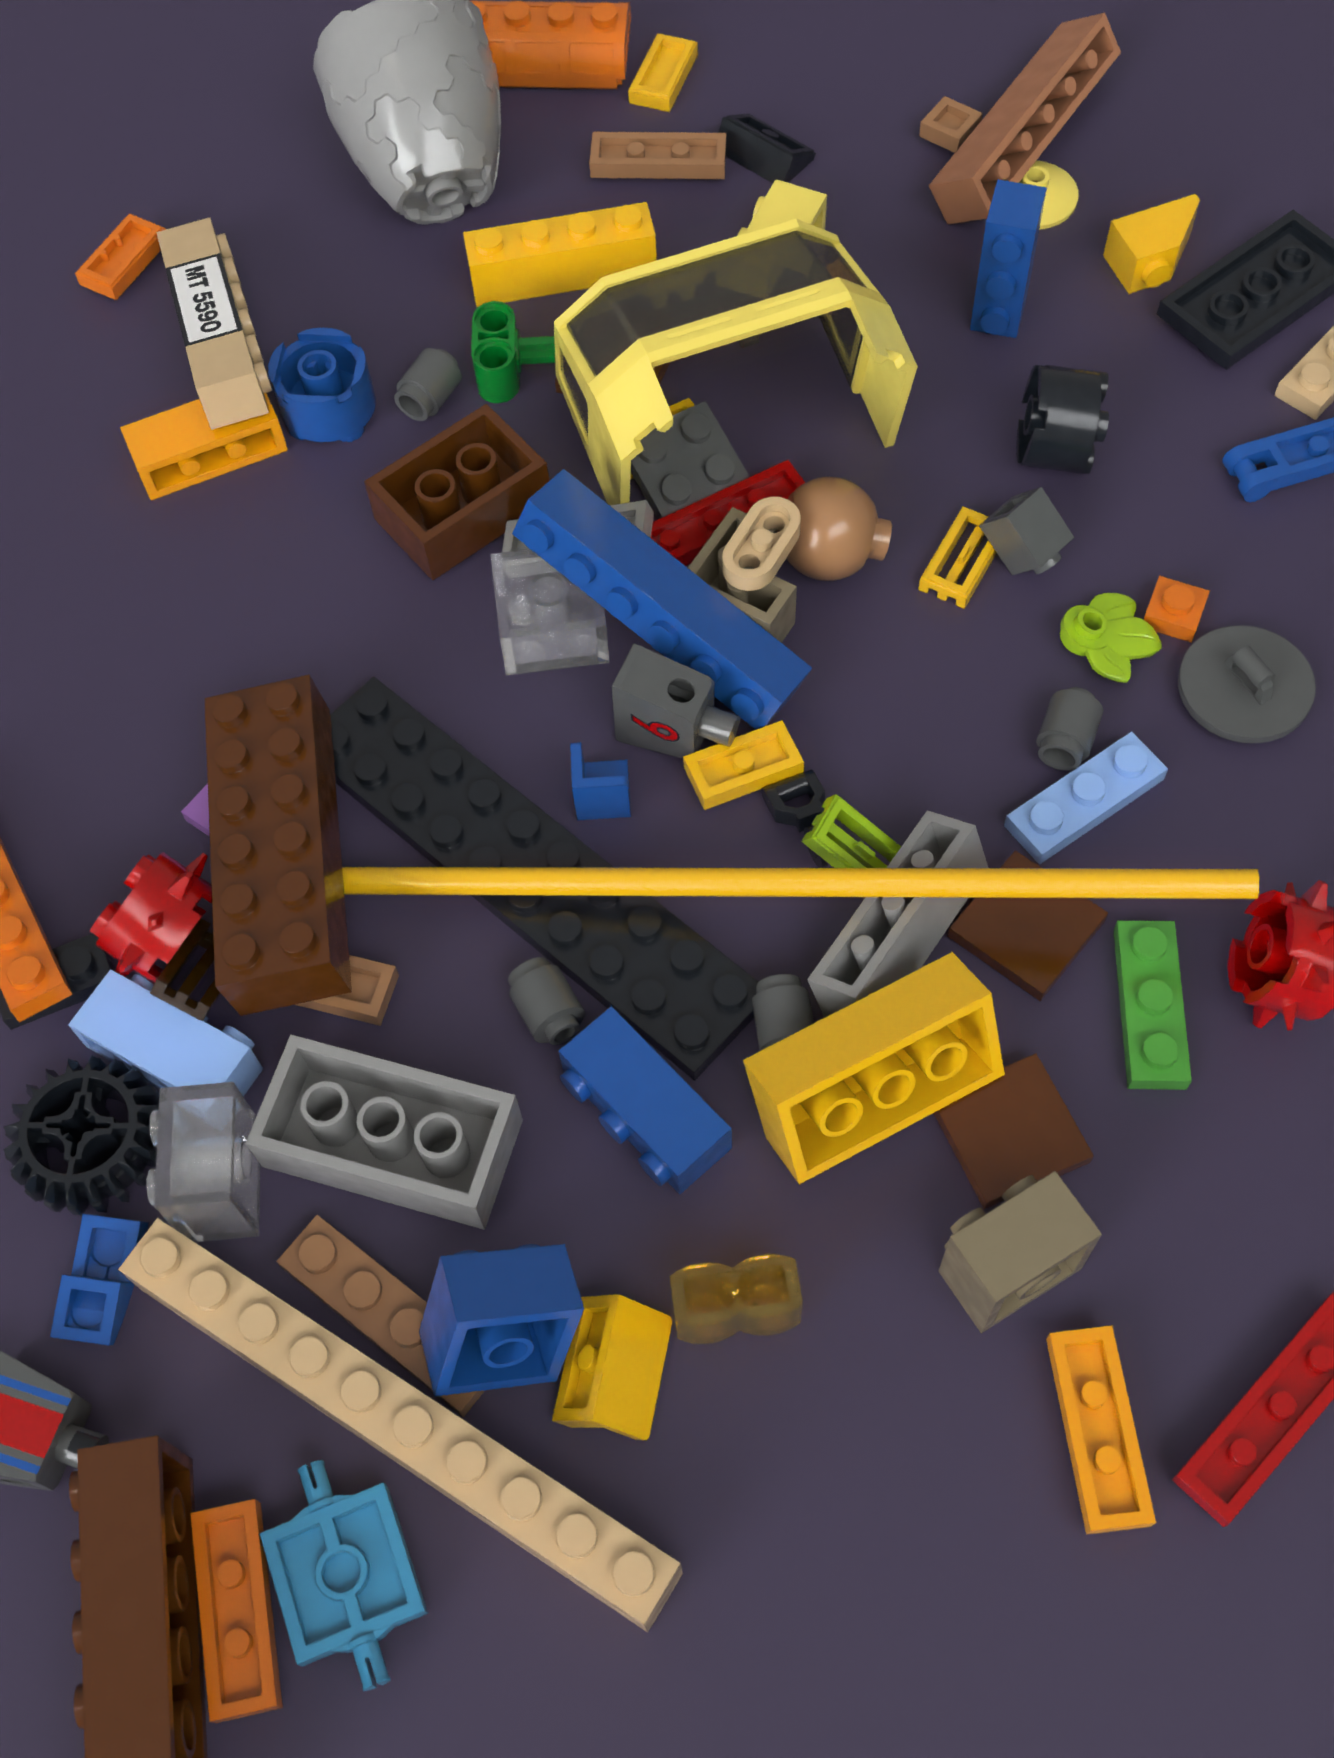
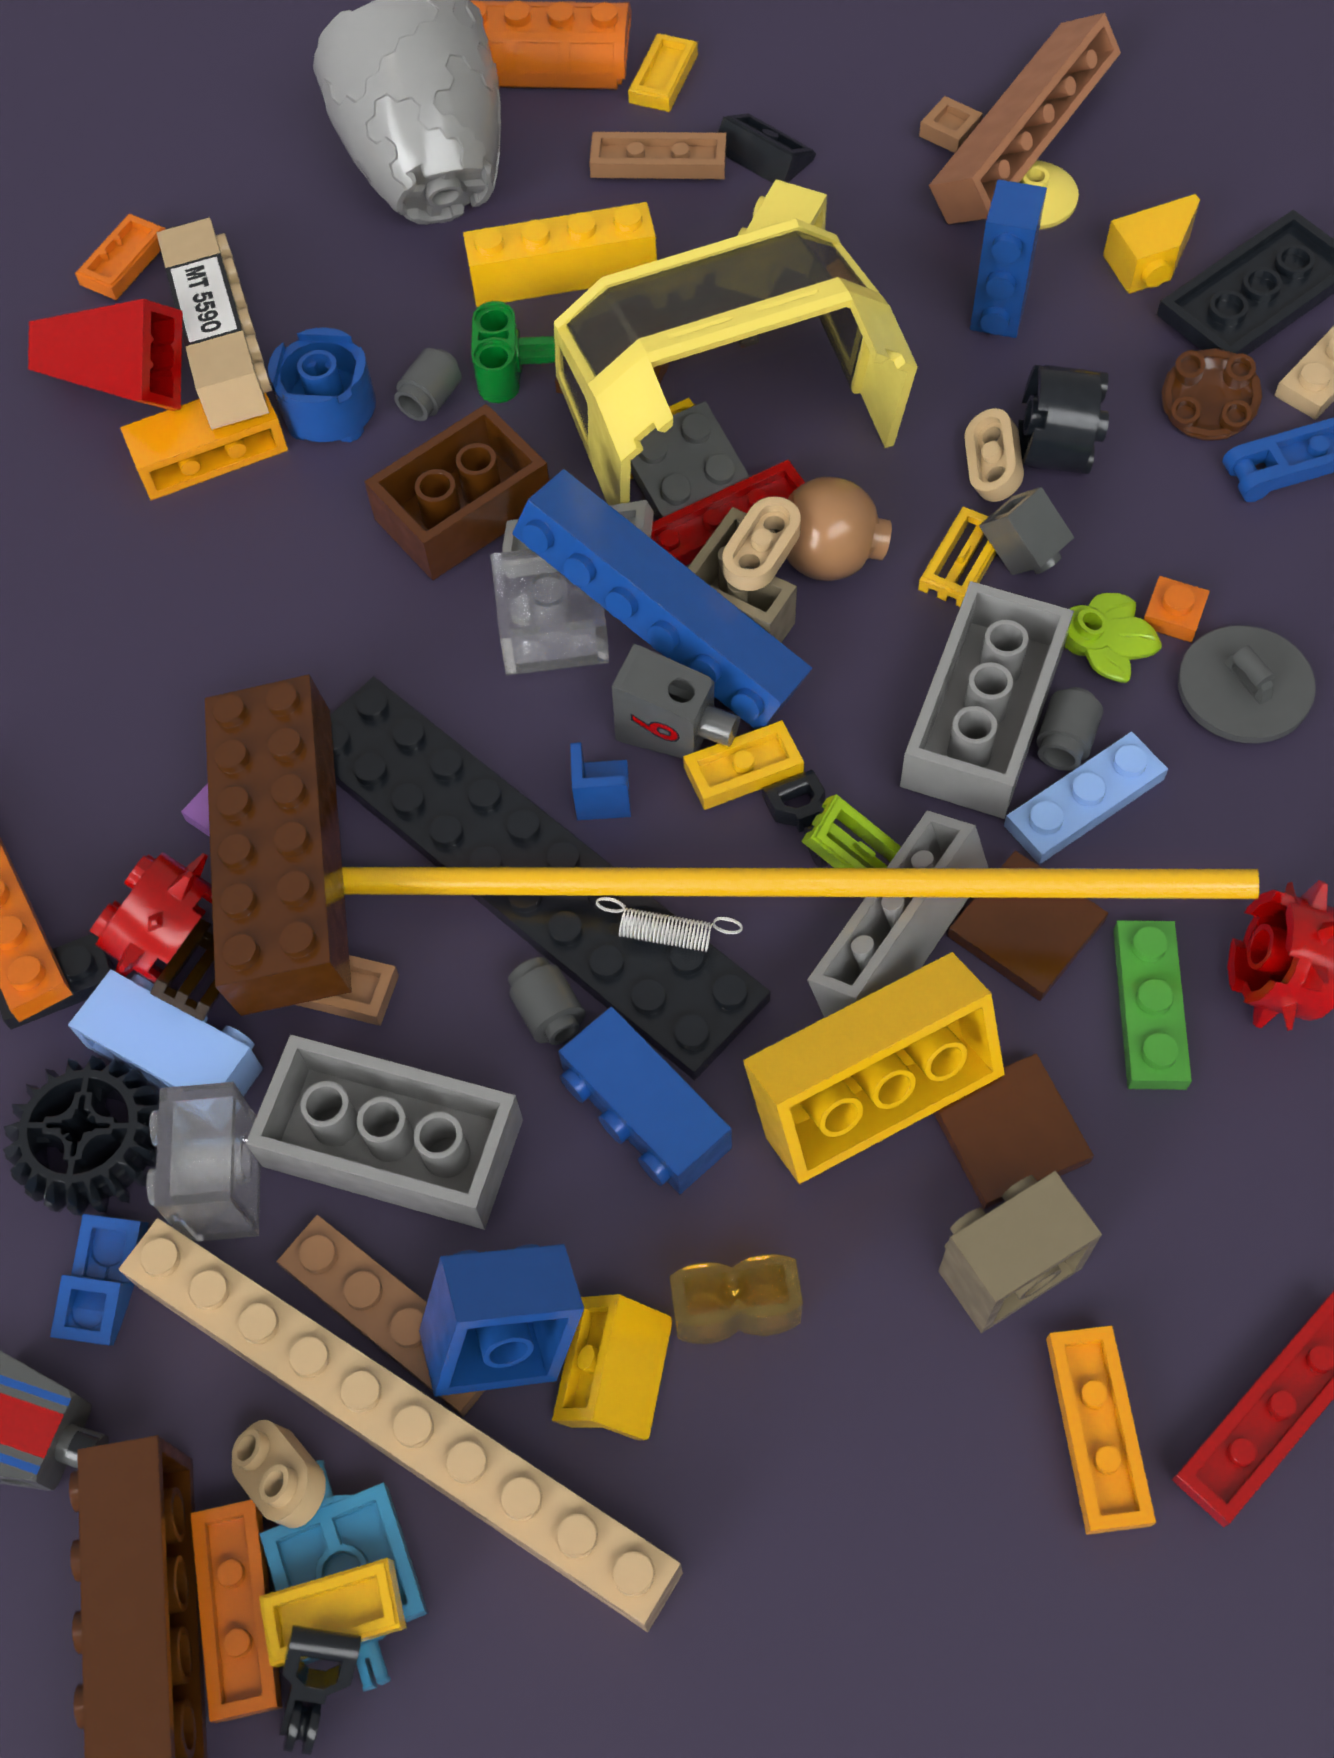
(114, 348): none -> red slope
(278, 1474): none -> tan plate
(314, 1684): none -> black piece
(351, 1602): none -> yellow tile
(655, 933): none -> white piece
(780, 1008): dark grey brick -> none
(986, 699): none -> light grey brick
(994, 465): none -> tan plate
(1212, 393): none -> reddish brown dish

